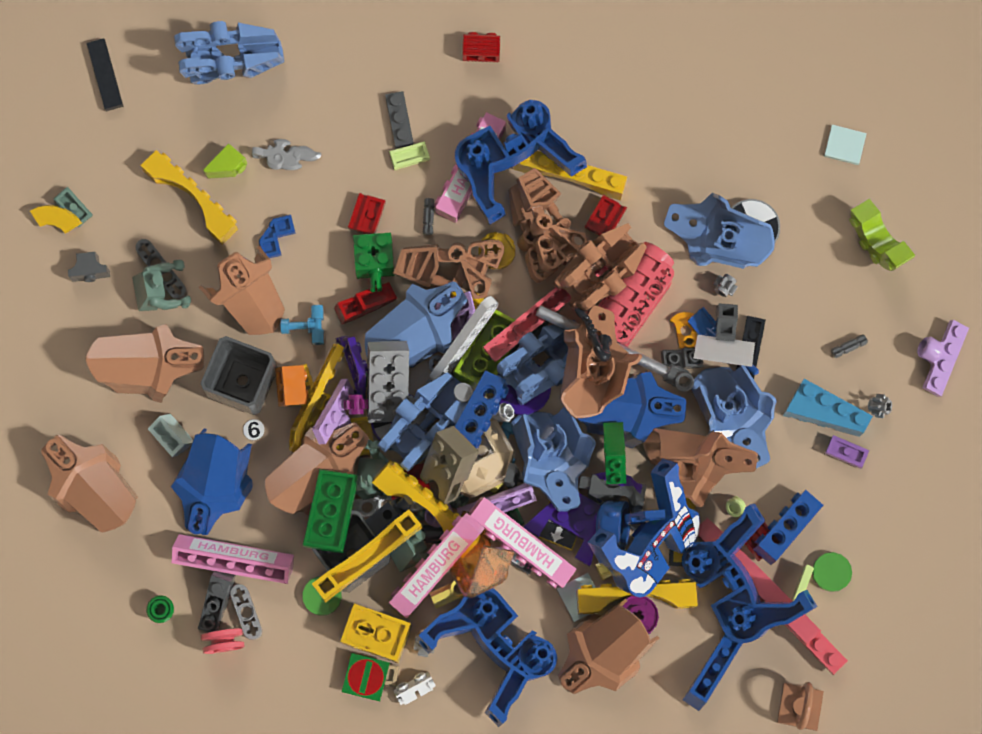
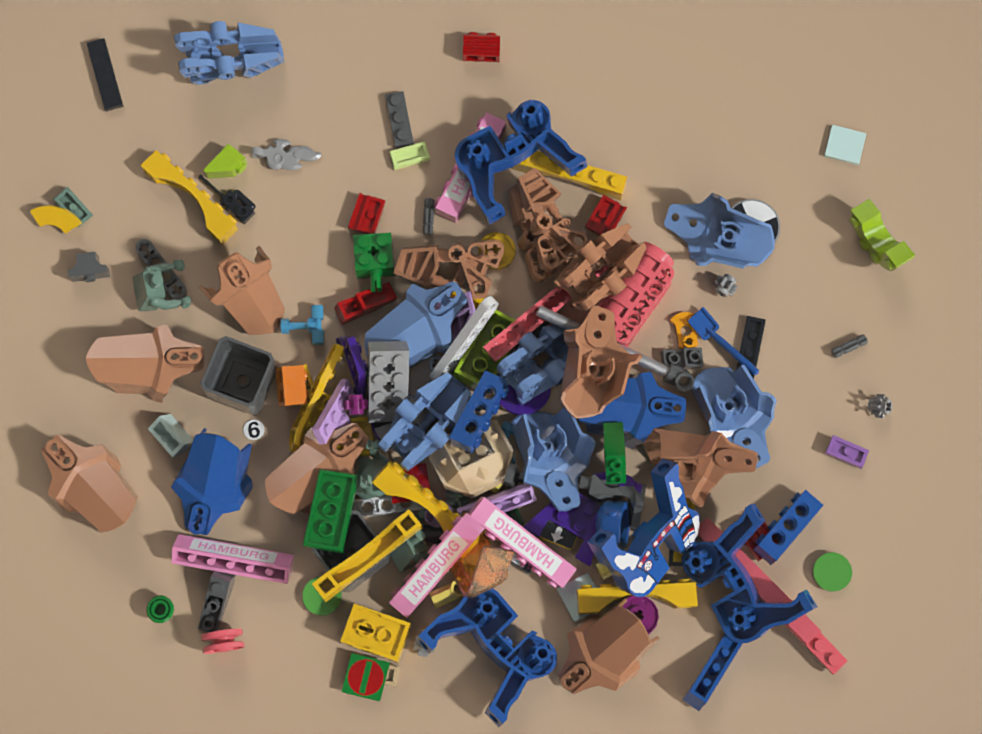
(229, 200): none -> black piece
(246, 596): light grey beam -> none
(277, 228): blue tile -> none
(388, 513): black torso -> none
(405, 691): white hinge -> none
(449, 463): dark tan brick -> none
(463, 392): light grey piece -> none
(504, 413): white cone -> none
(600, 343): black piece -> none
(643, 516): blue tile -> none
(724, 351): white sticker -> none
(726, 322): dark grey brick -> none
(735, 506): yellowish green tile -> none
(800, 706): nougat tile -> none
(803, 580): yellowish green tile -> none
(826, 410): dark azure wedge -> none
(942, 356): lavender plate -> none

